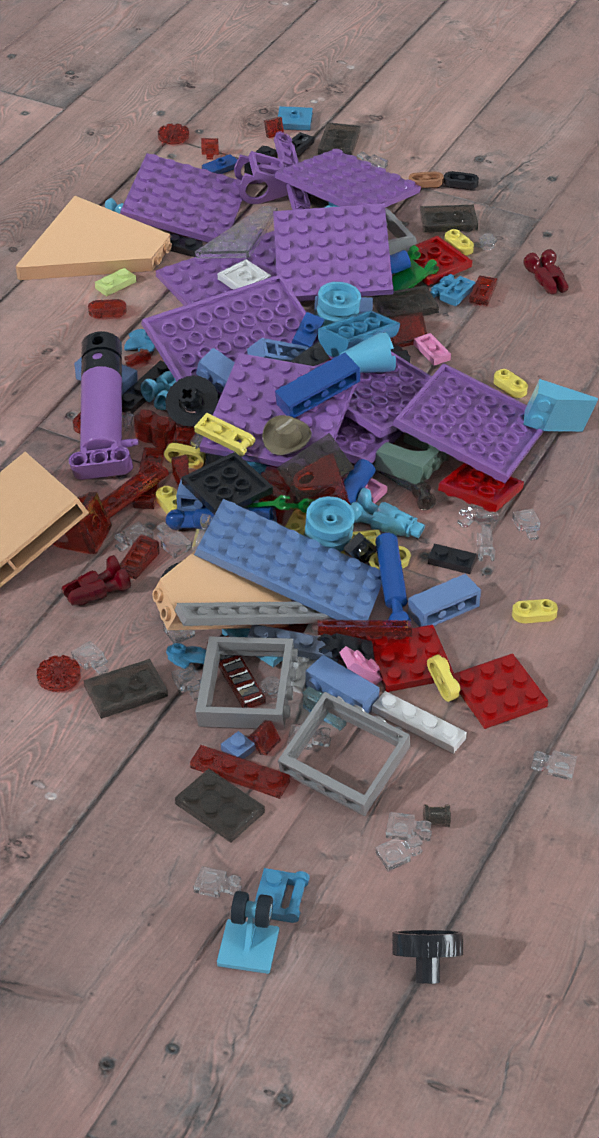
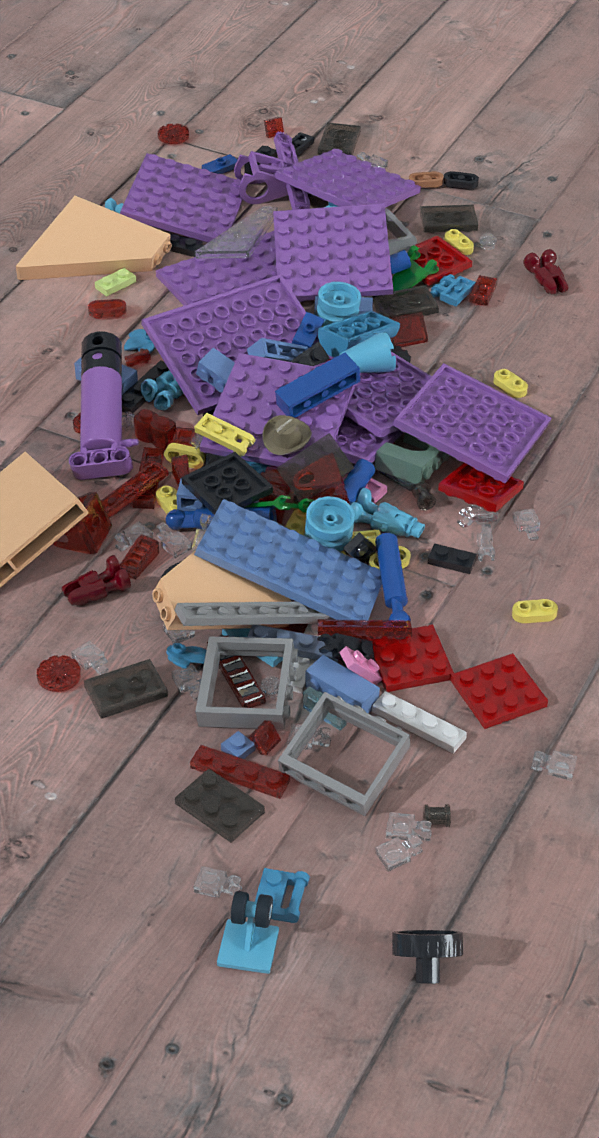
(188, 394): black piece -> none
(210, 147): clear red tile -> none
(242, 275): white plate -> none
(296, 117): dark azure plate -> none
(432, 349): bright pink plate -> none
(444, 601): medium blue brick -> none
(446, 684): light yellow plate -> none
(558, 408): medium azure slope -> none

